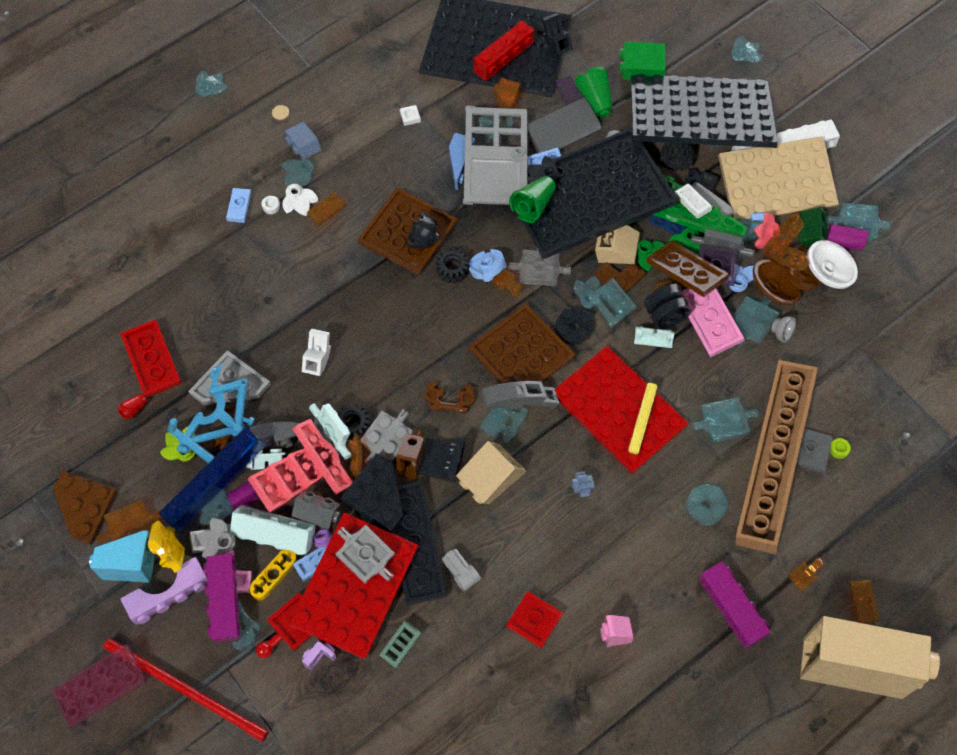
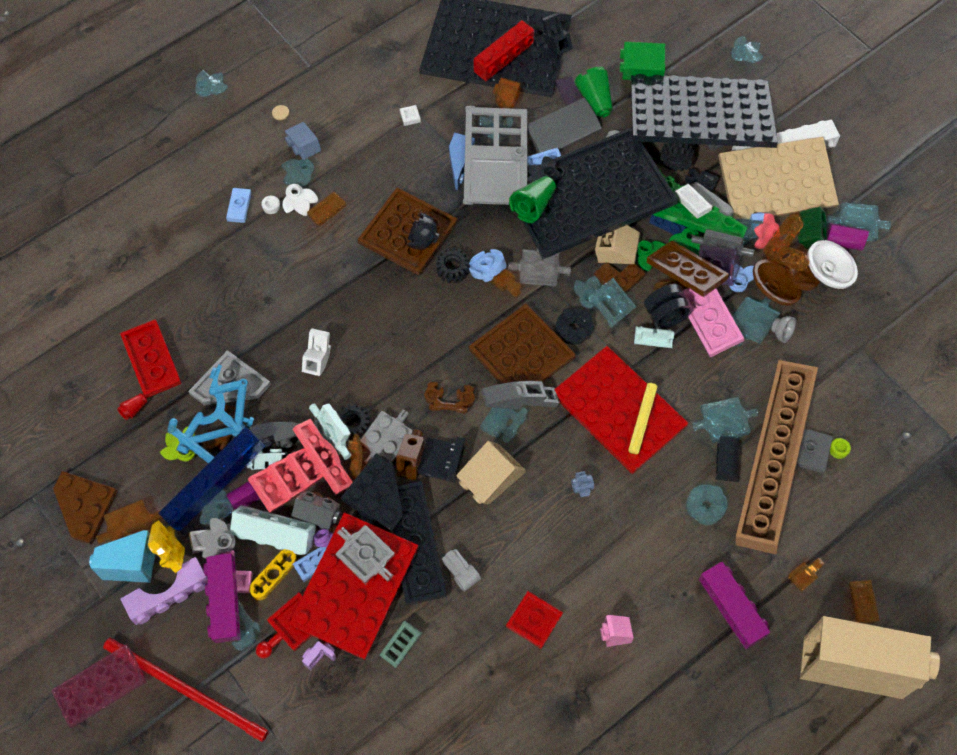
(728, 459): none -> black brick

